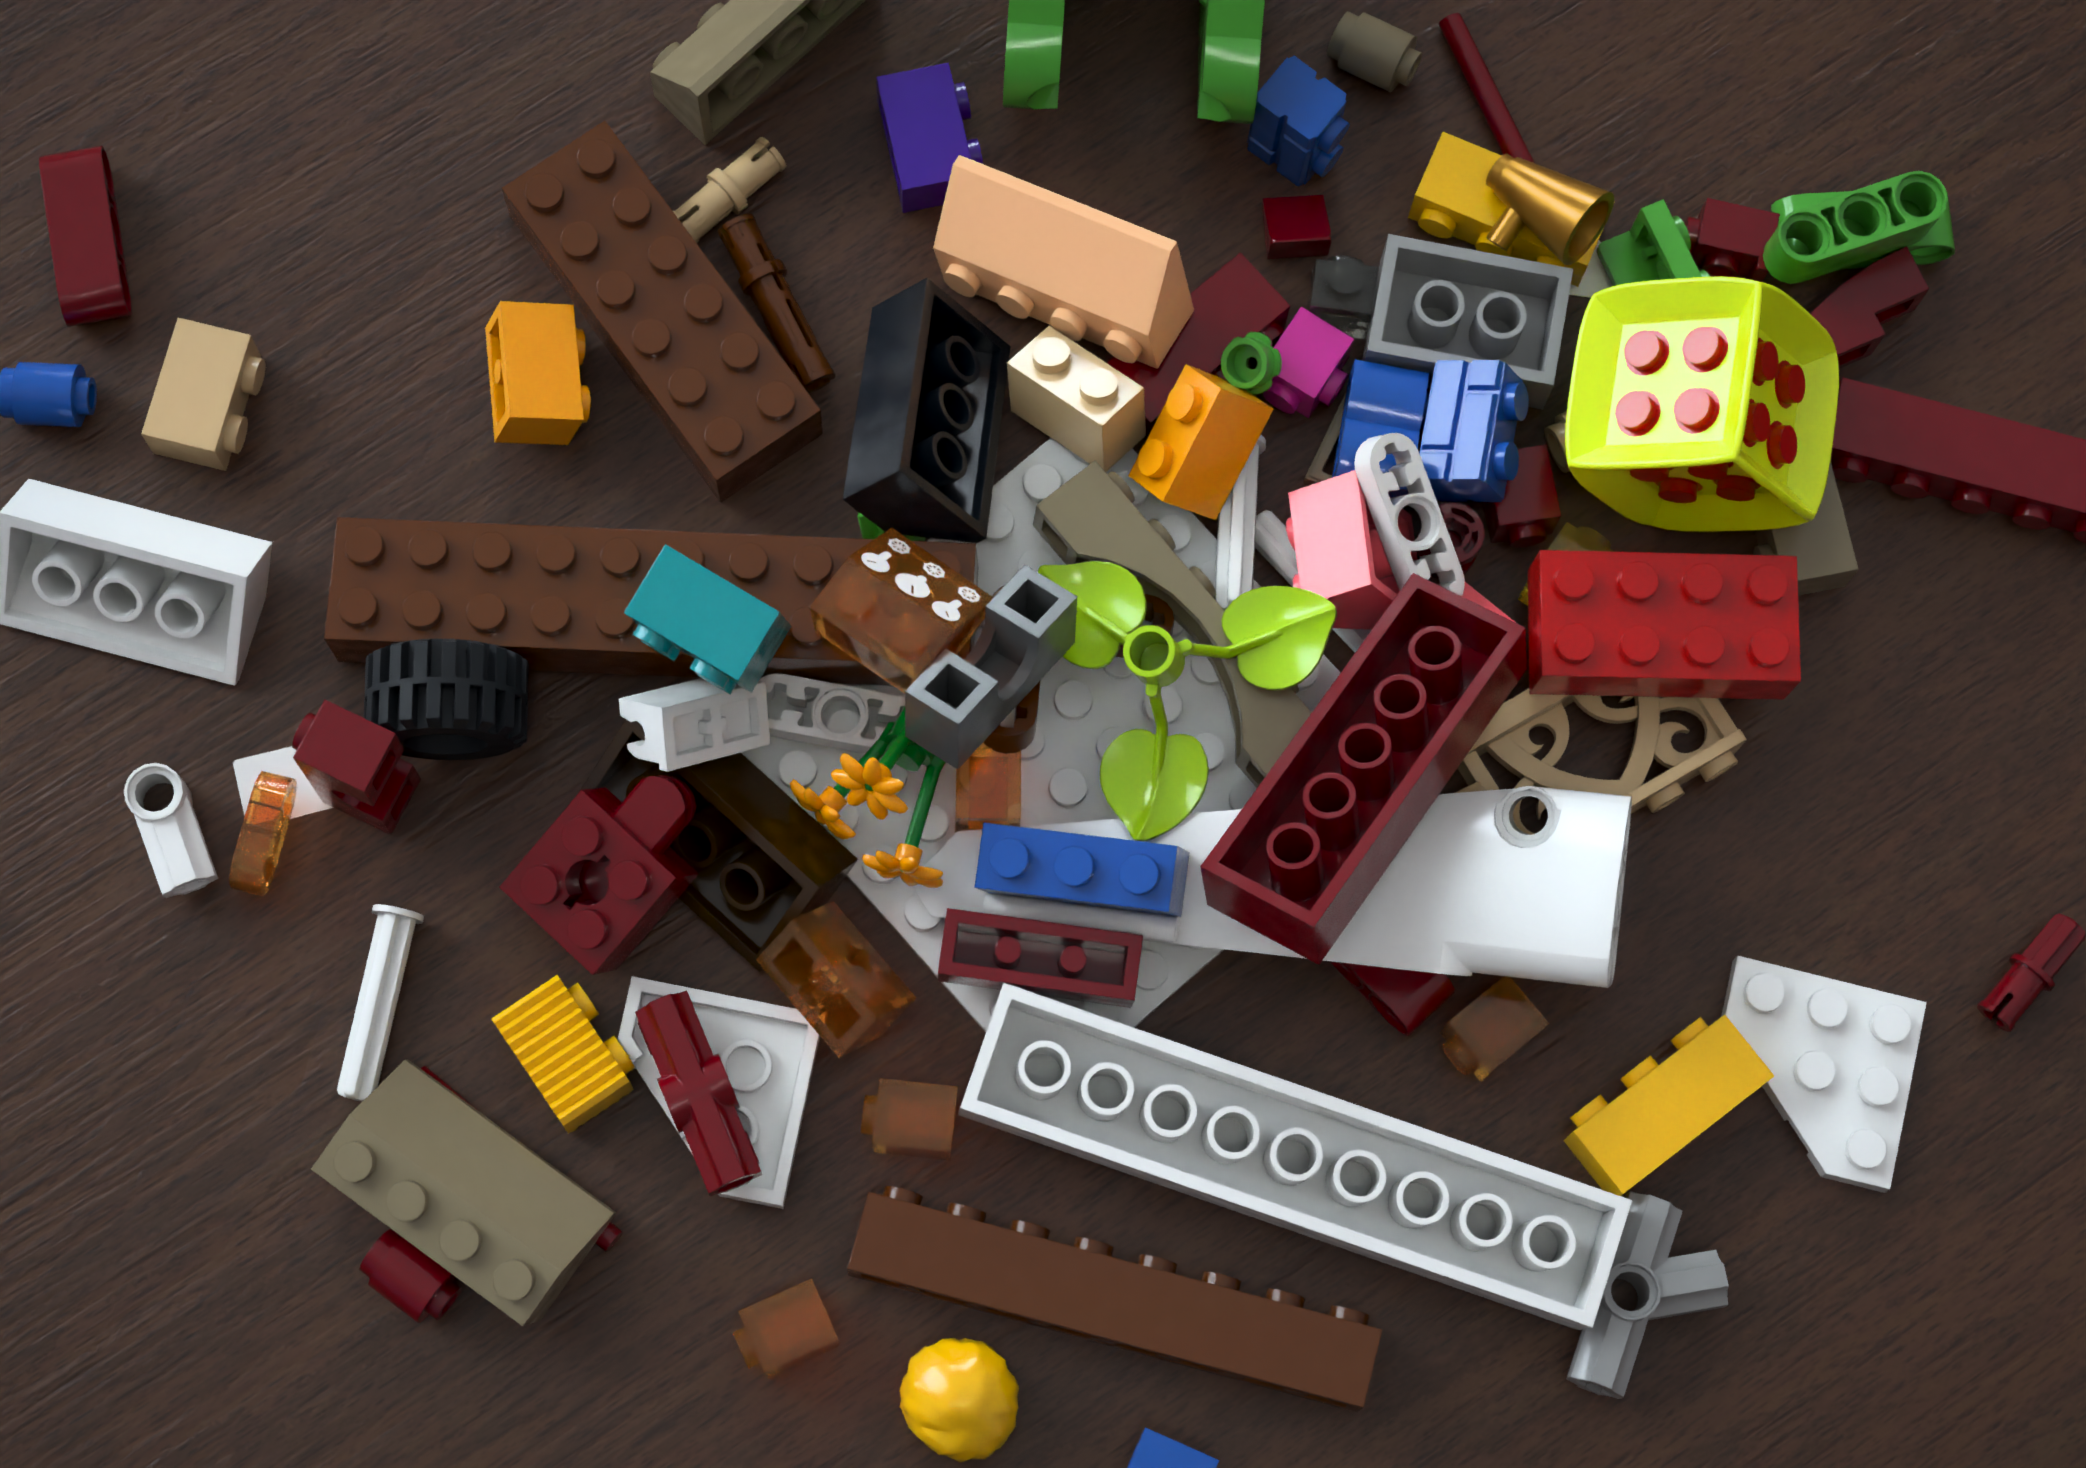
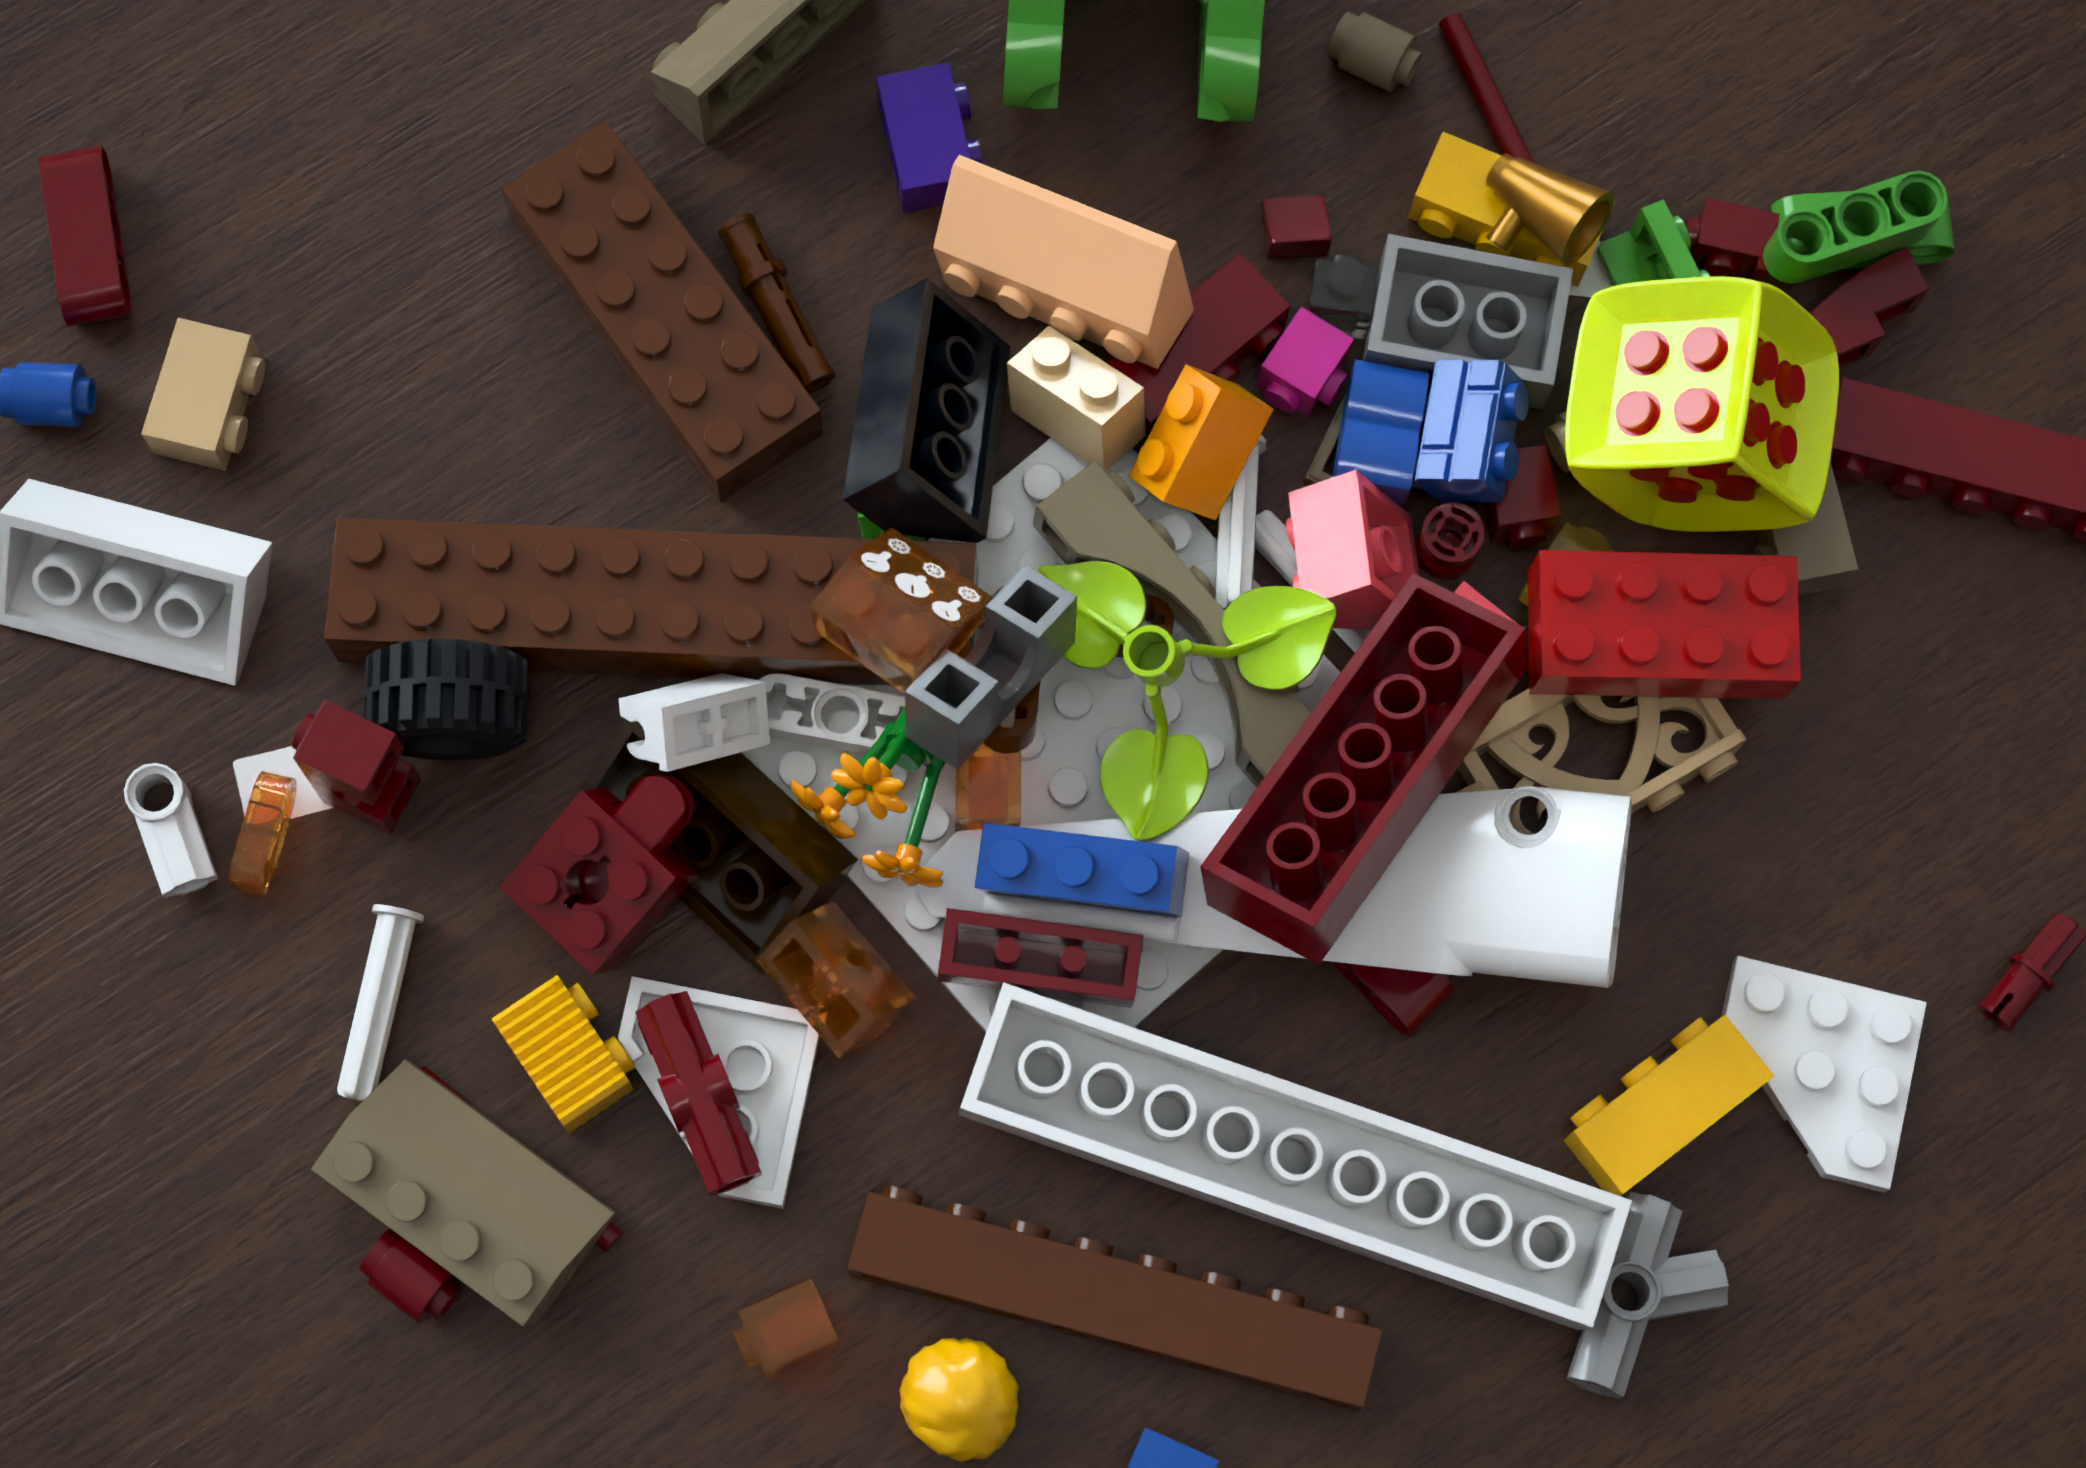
(536, 373): light orange brick -> none
(708, 619): teal brick -> none
(730, 188): tan pin -> none
(911, 1119): clear orange brick -> none
(1236, 357): bright green plate -> none
(1298, 122): blue brick -> none
(1385, 511): white beam -> none
(1492, 1029): clear orange brick -> none

